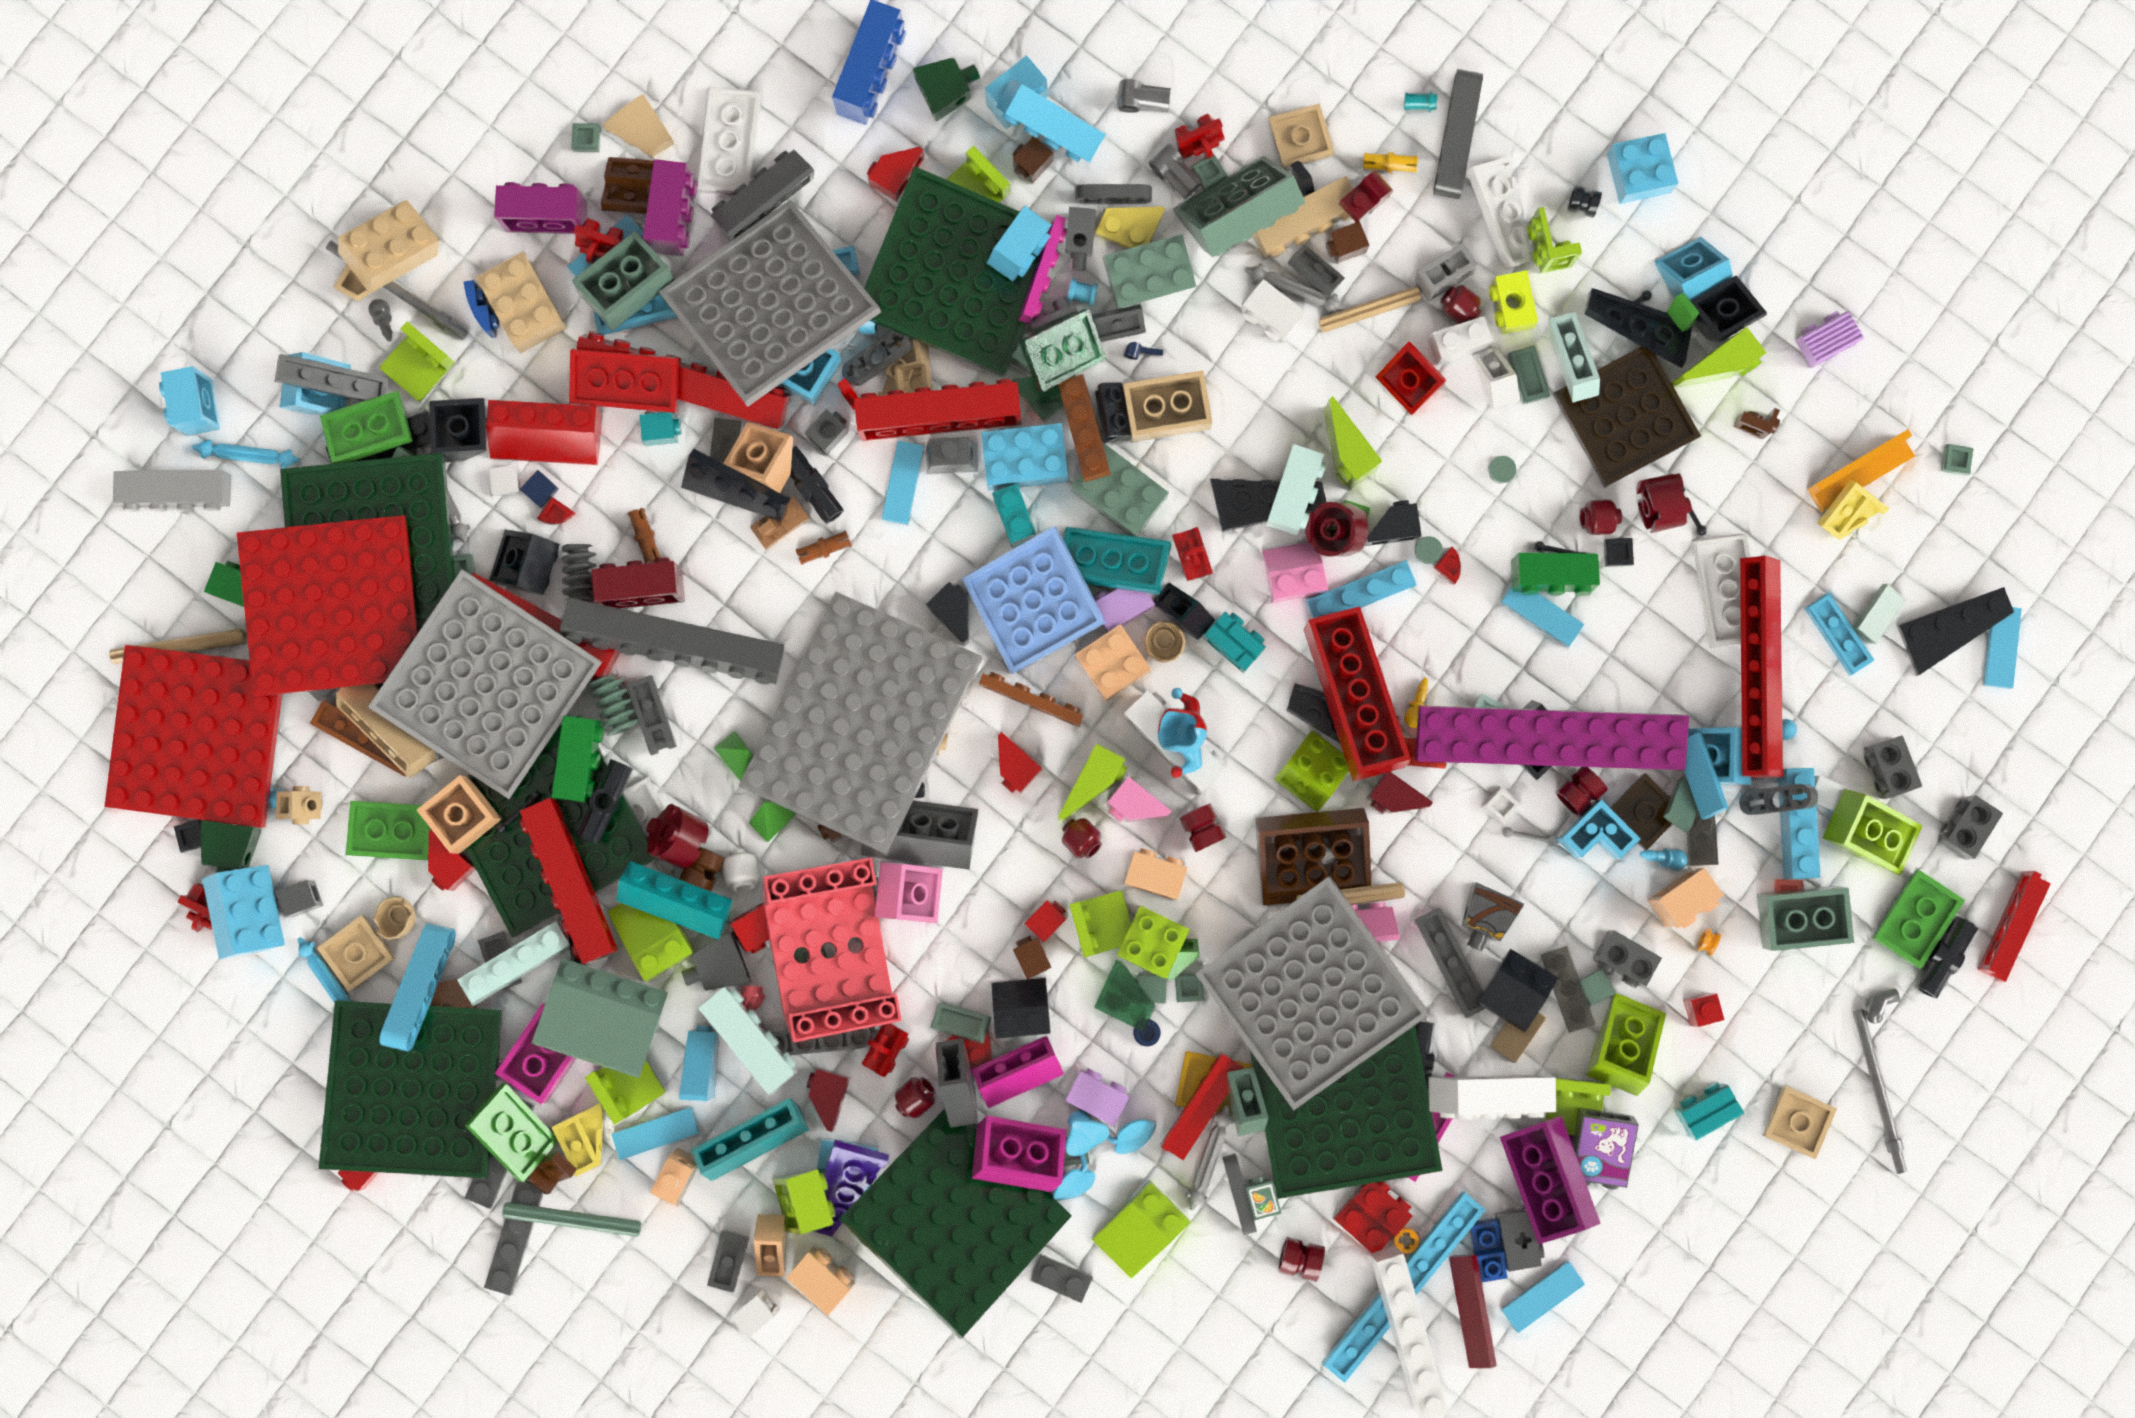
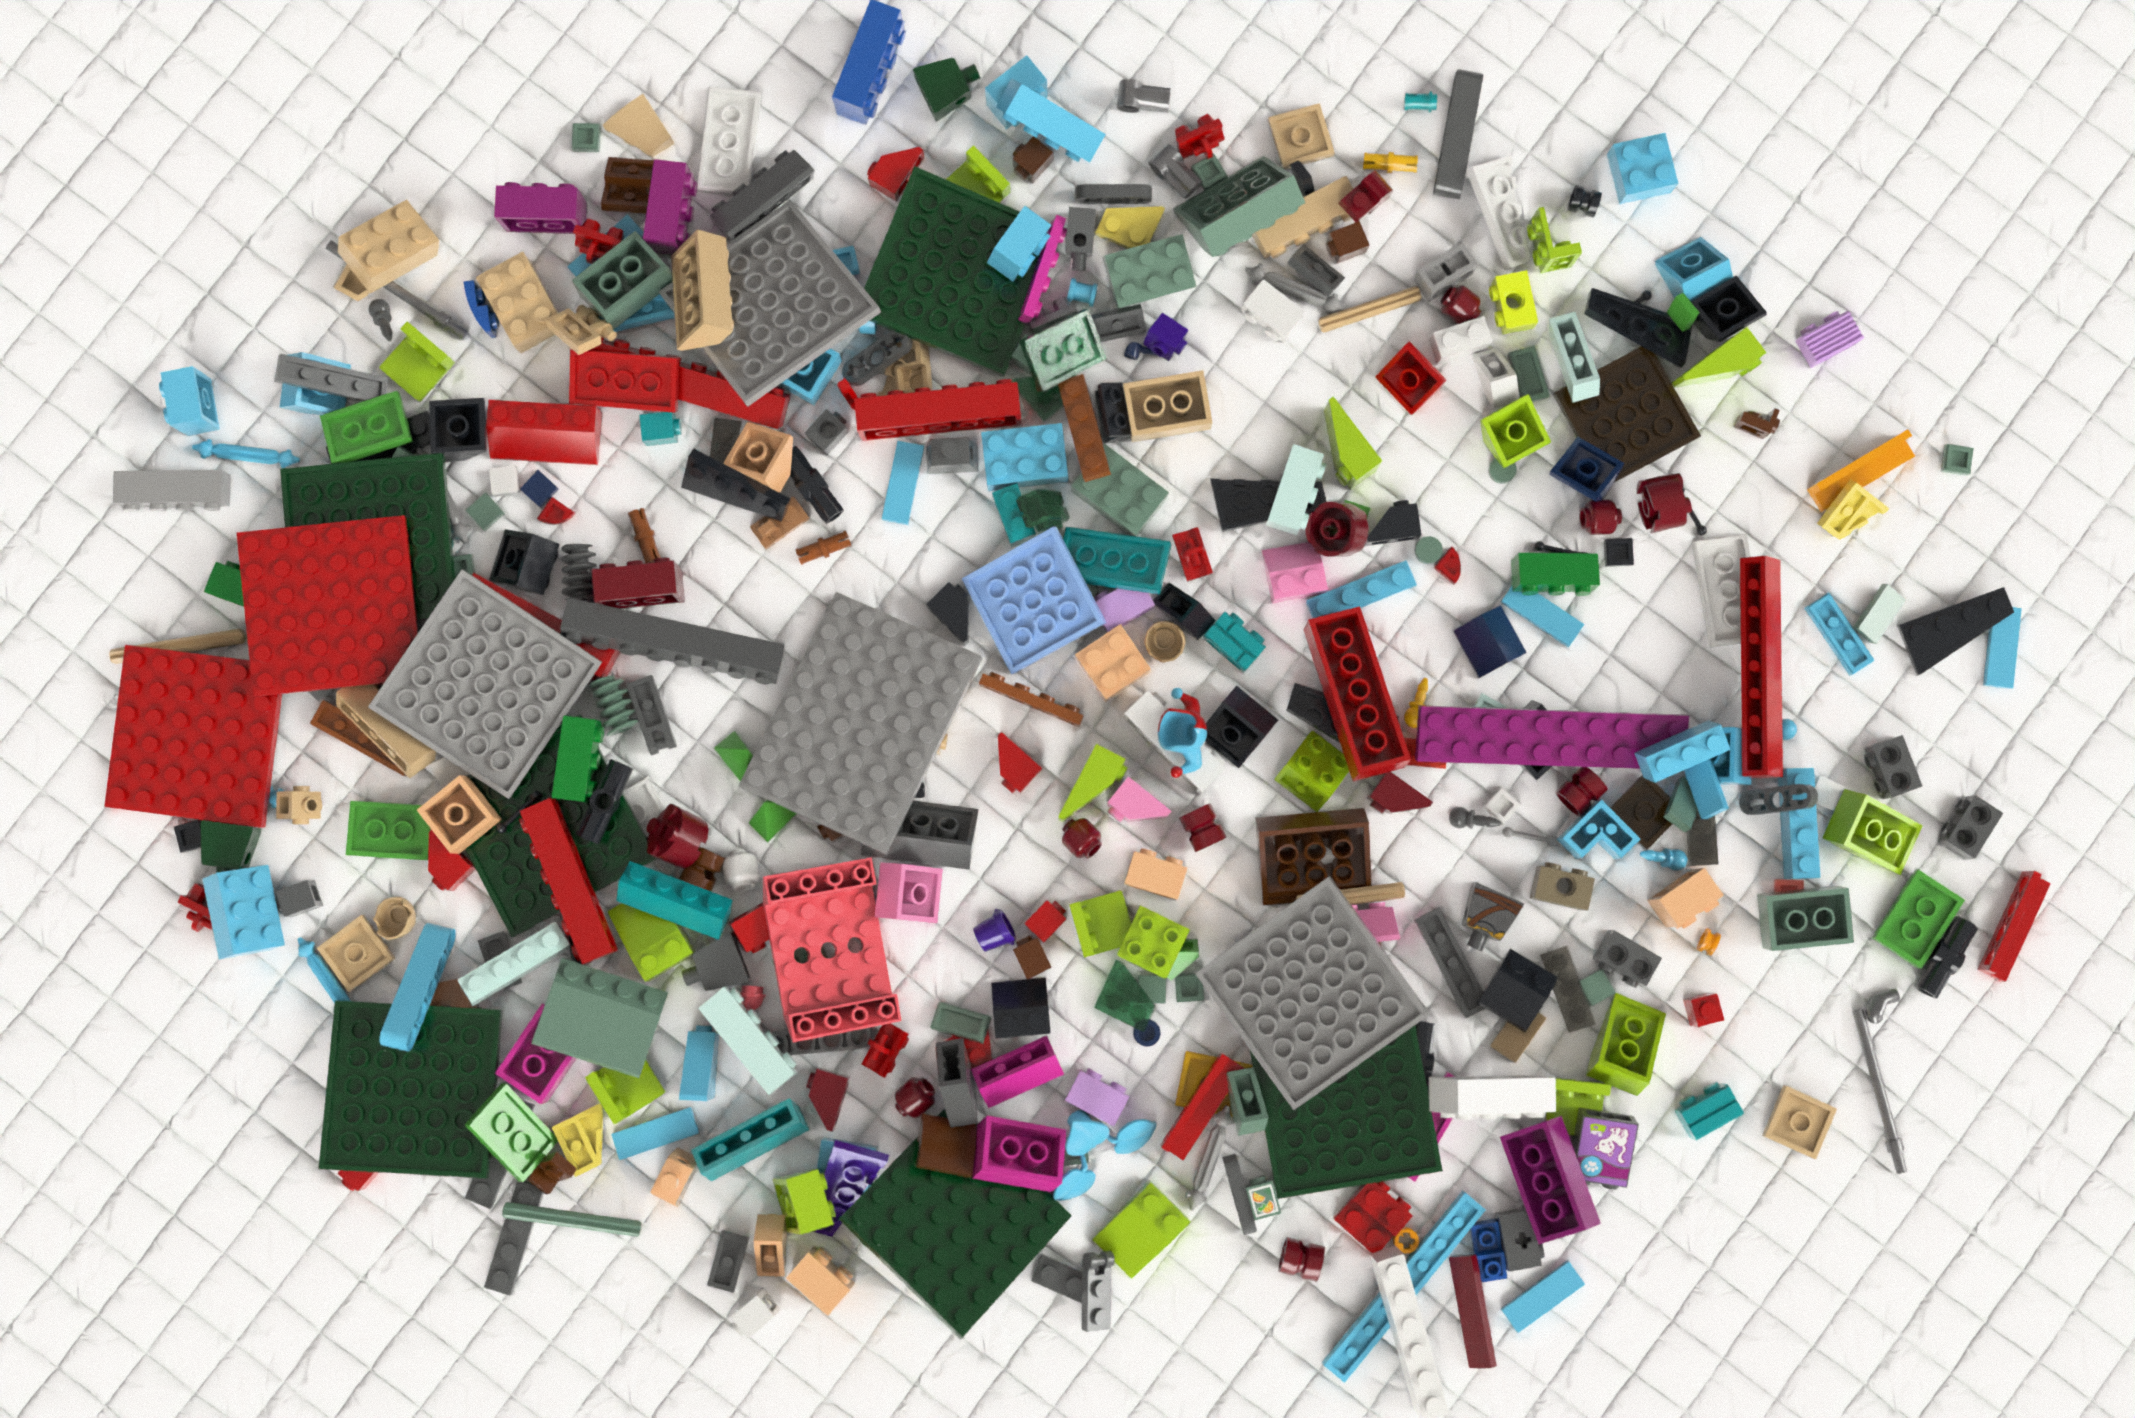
(485, 511): none -> sand green tile
(580, 329): none -> tan plate
(702, 291): none -> tan slope
(946, 1147): none -> reddish brown slope
(995, 931): none -> dark purple piece
(1043, 509): none -> clear green brick
(1096, 1291): none -> plate
(1166, 337): none -> dark purple brick
(1238, 726): none -> black slope
(1461, 817): none -> dark grey bar
(1489, 641): none -> dark blue slope
(1514, 431): none -> lime slope
(1545, 887): none -> dark tan brick
(1587, 469): none -> dark blue slope
(1682, 751): none -> medium azure brick

